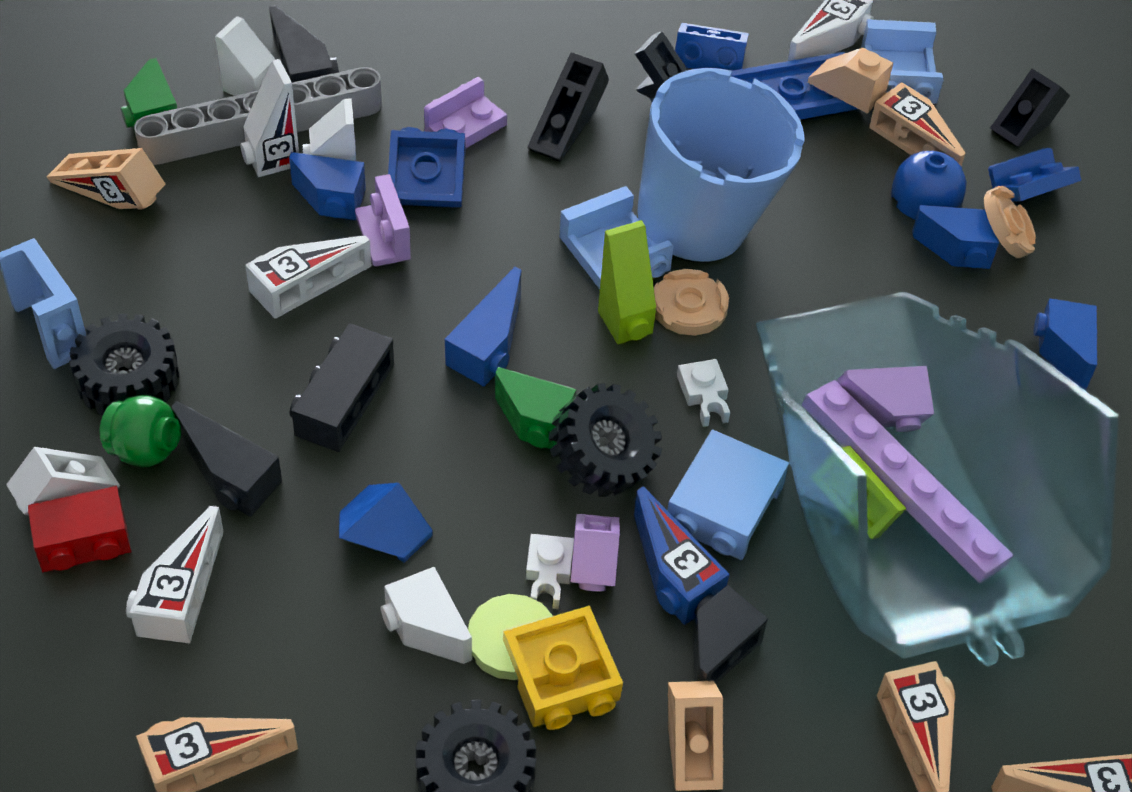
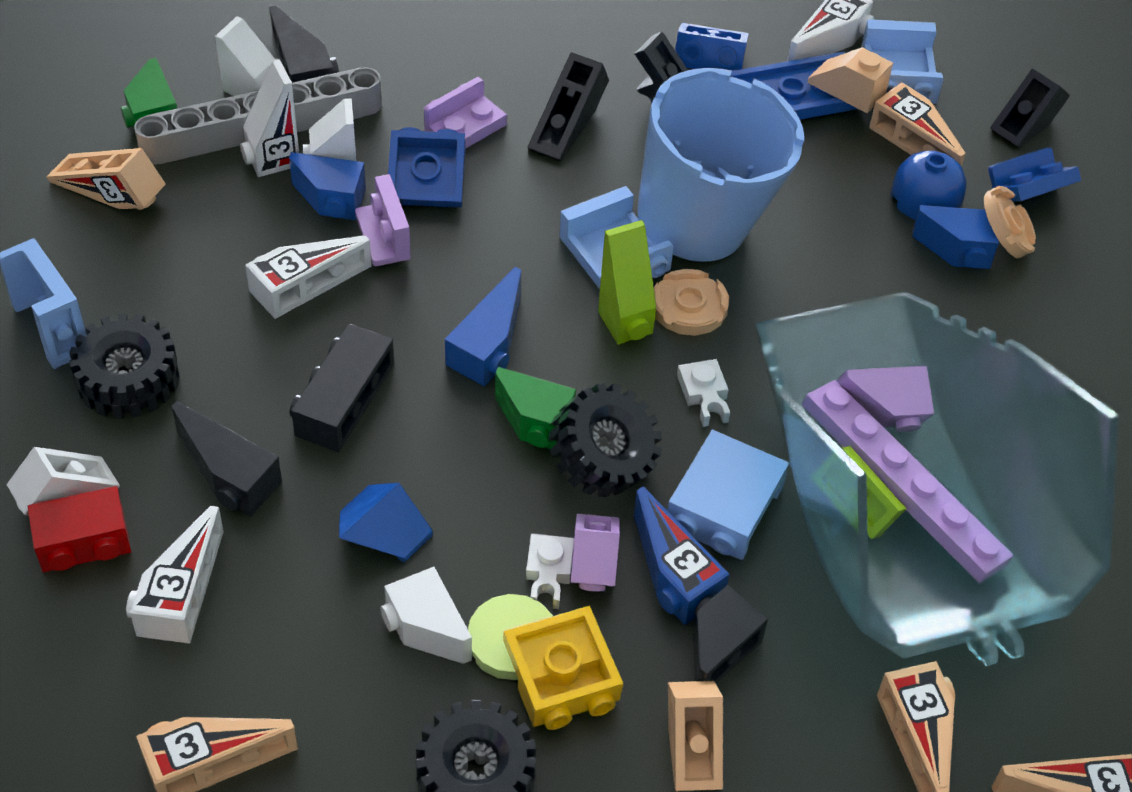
(140, 430): green piece -> none
(1069, 339): blue slope -> none

